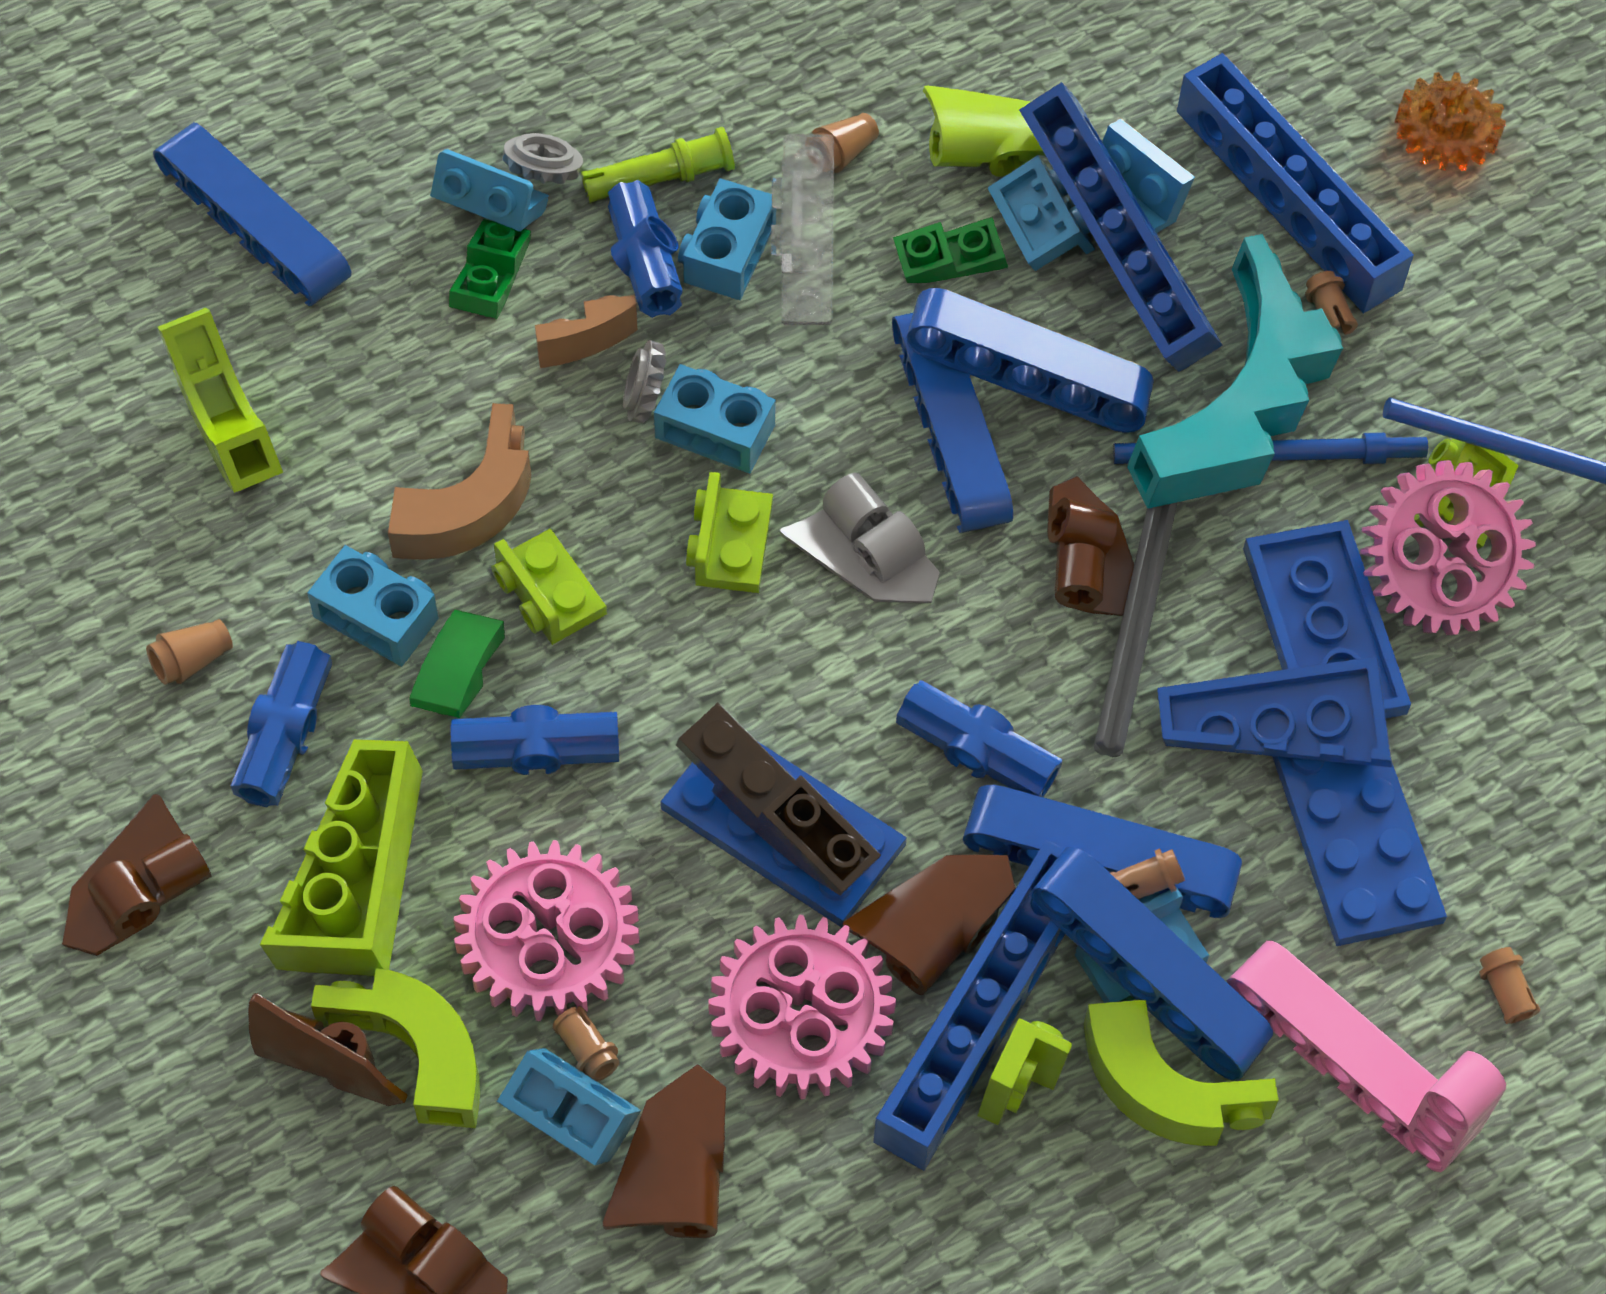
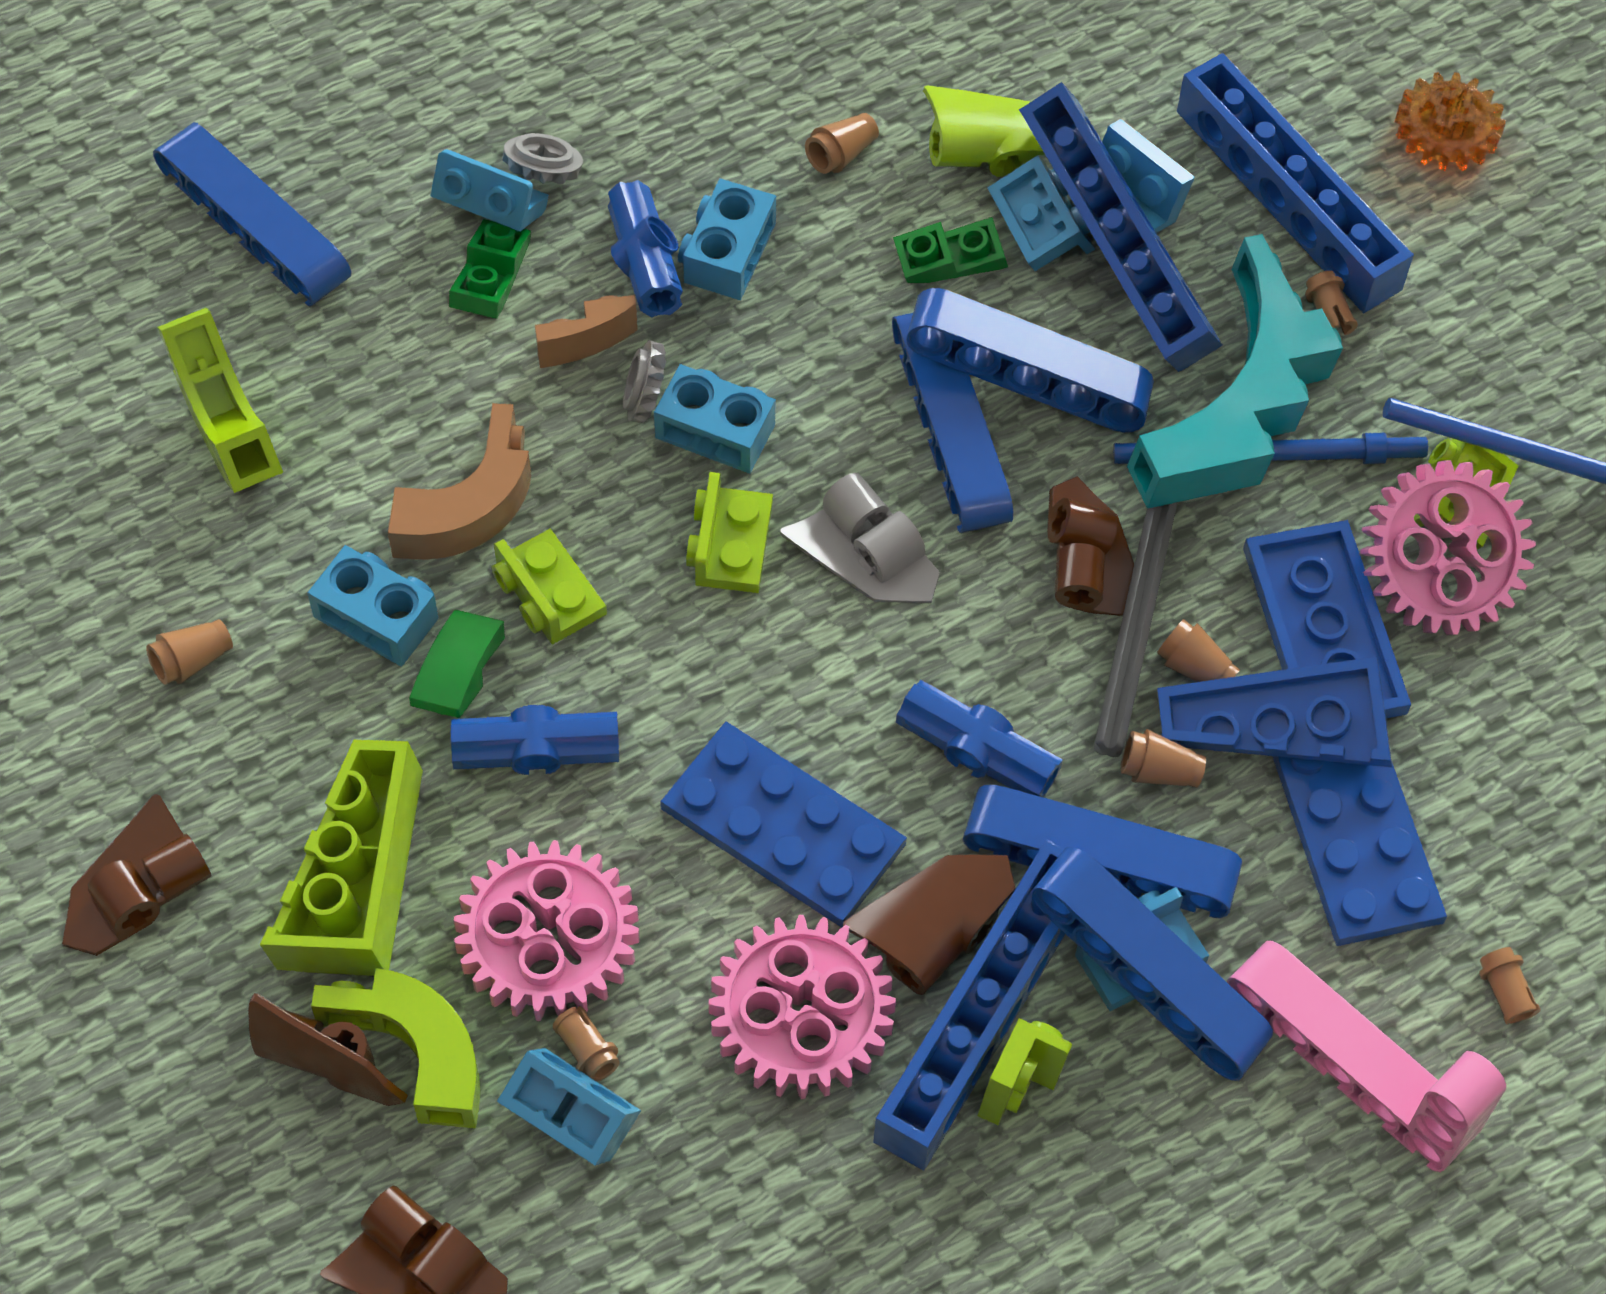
(281, 724): blue piece -> none
(675, 1160): reddish brown panel -> none
(679, 161): lime pin -> none
(774, 804): dark brown slope -> none
(805, 229): clear bracket -> none
(1152, 874): medium nougat pin -> none
(1157, 1095): lime arch -> none
(1161, 761): none -> medium nougat cone
(1195, 654): none -> medium nougat cone

